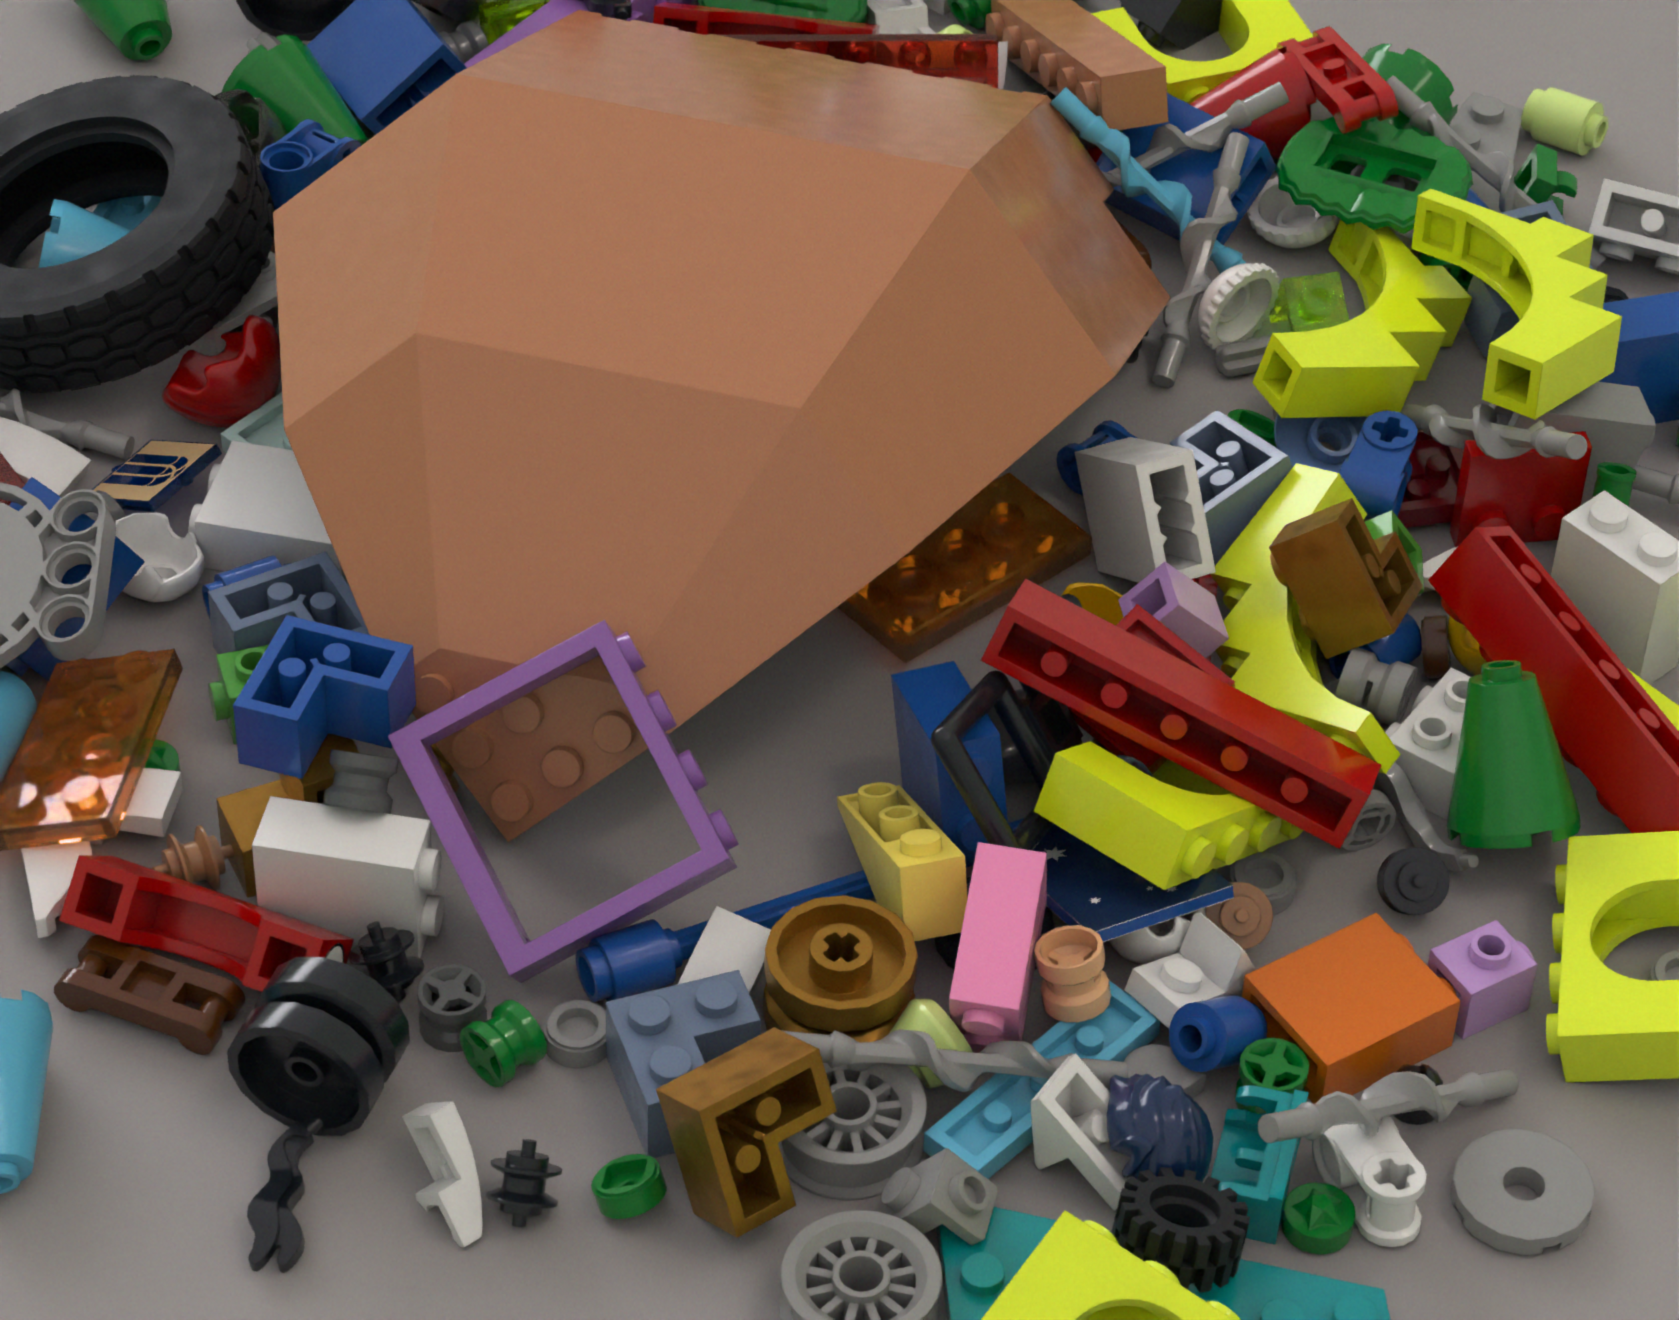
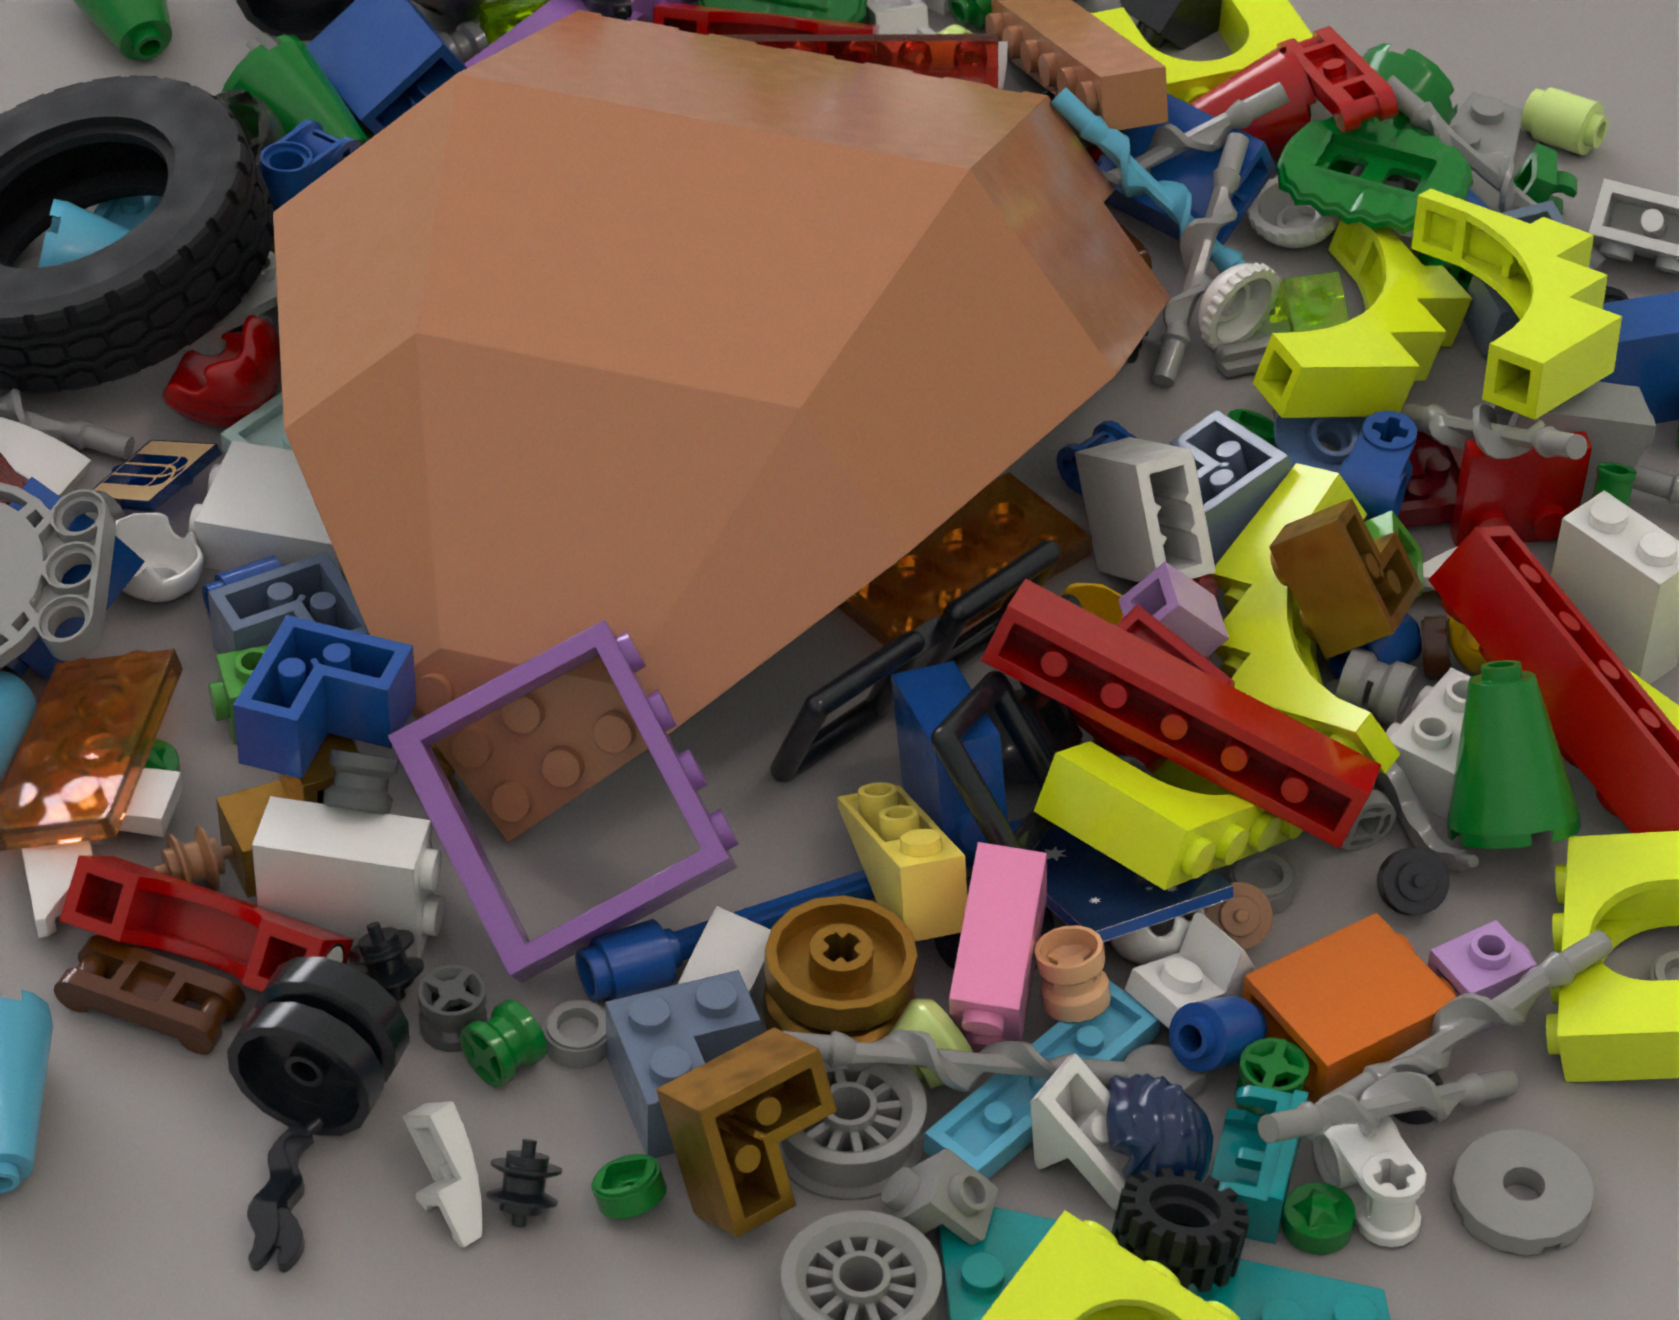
(927, 645): none -> black bar
(1474, 1012): none -> light grey piece

